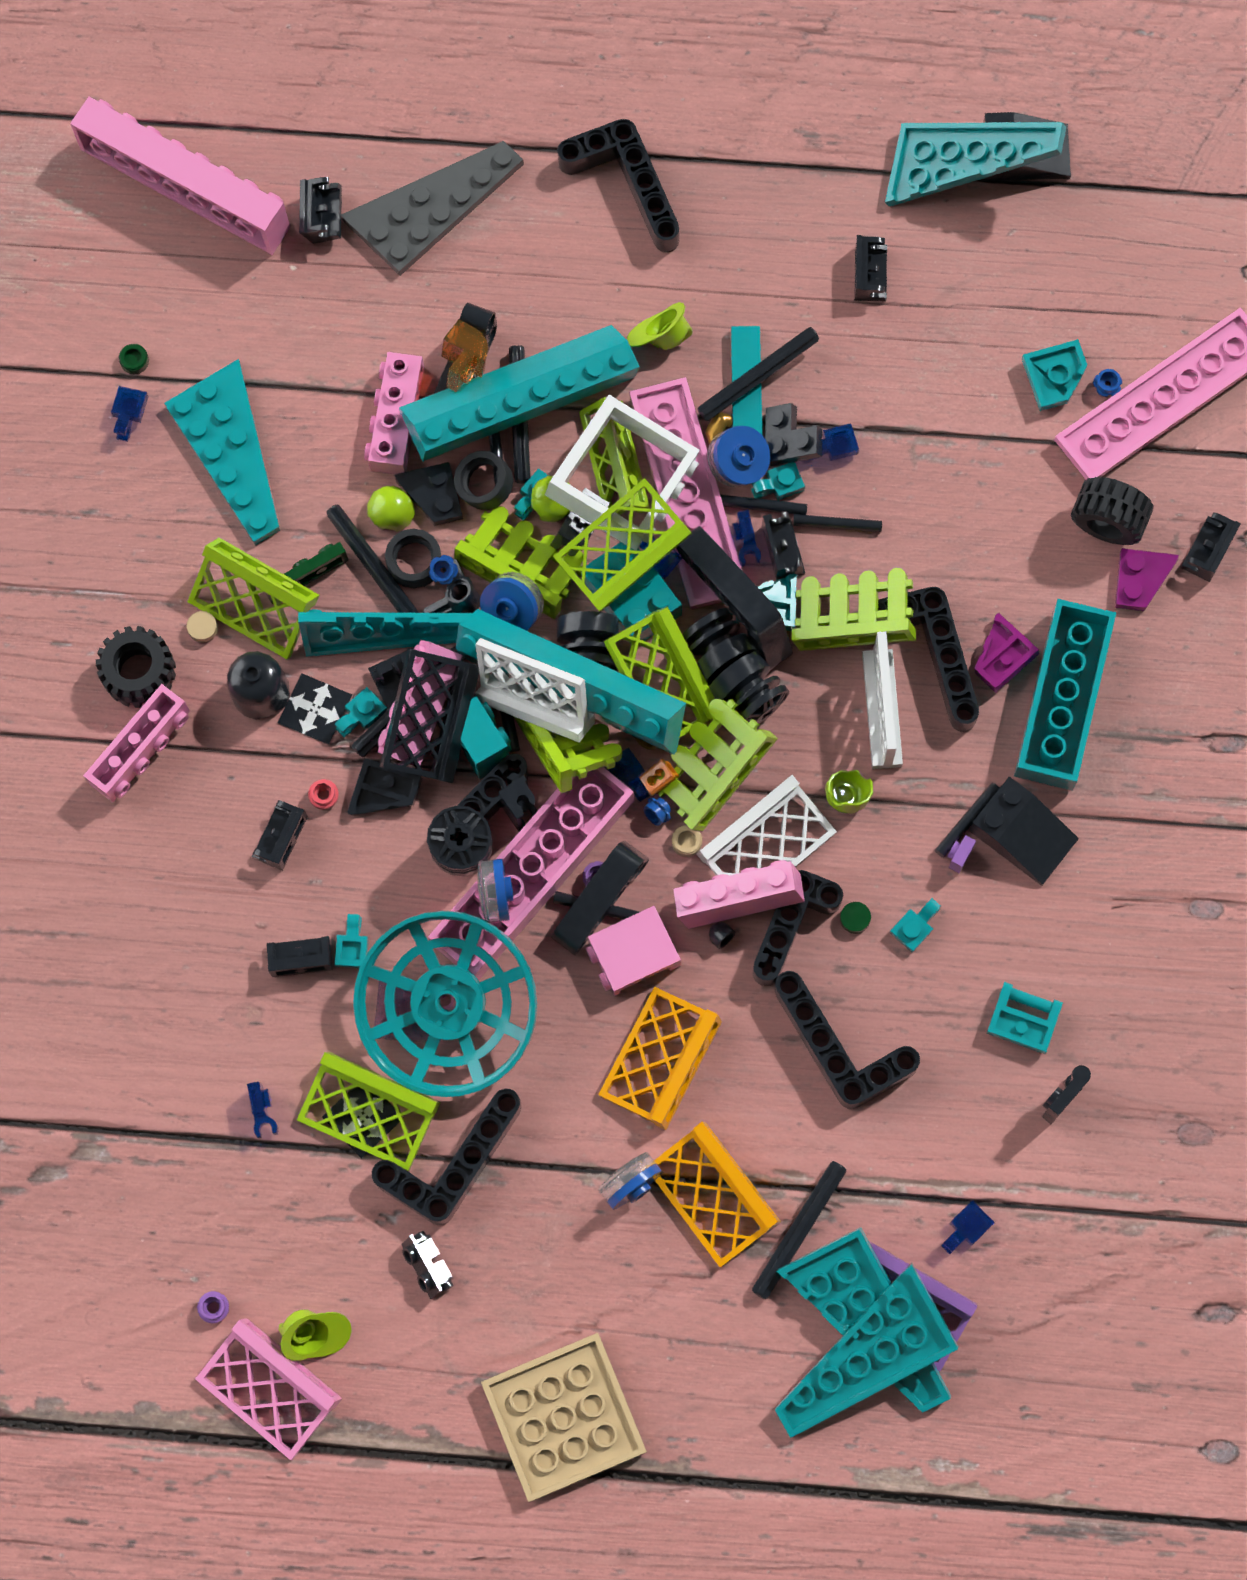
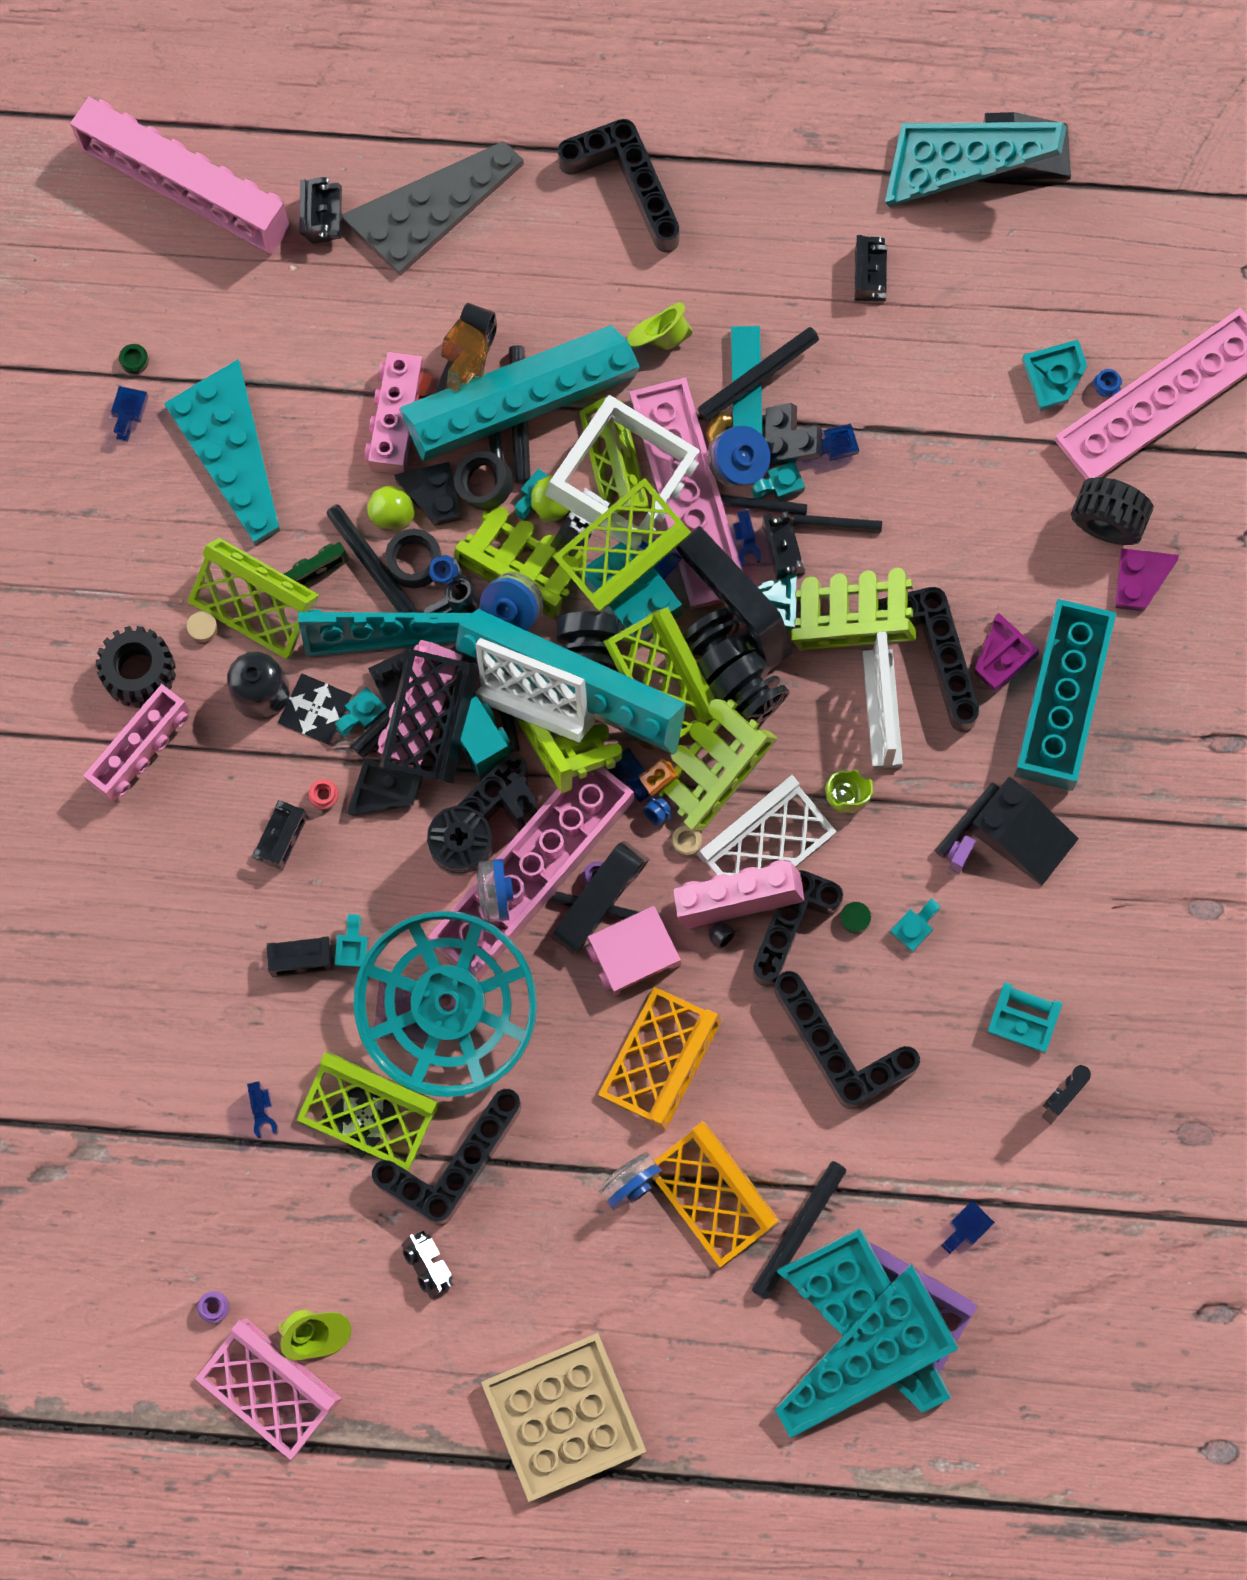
(1210, 546): black hinge -> none

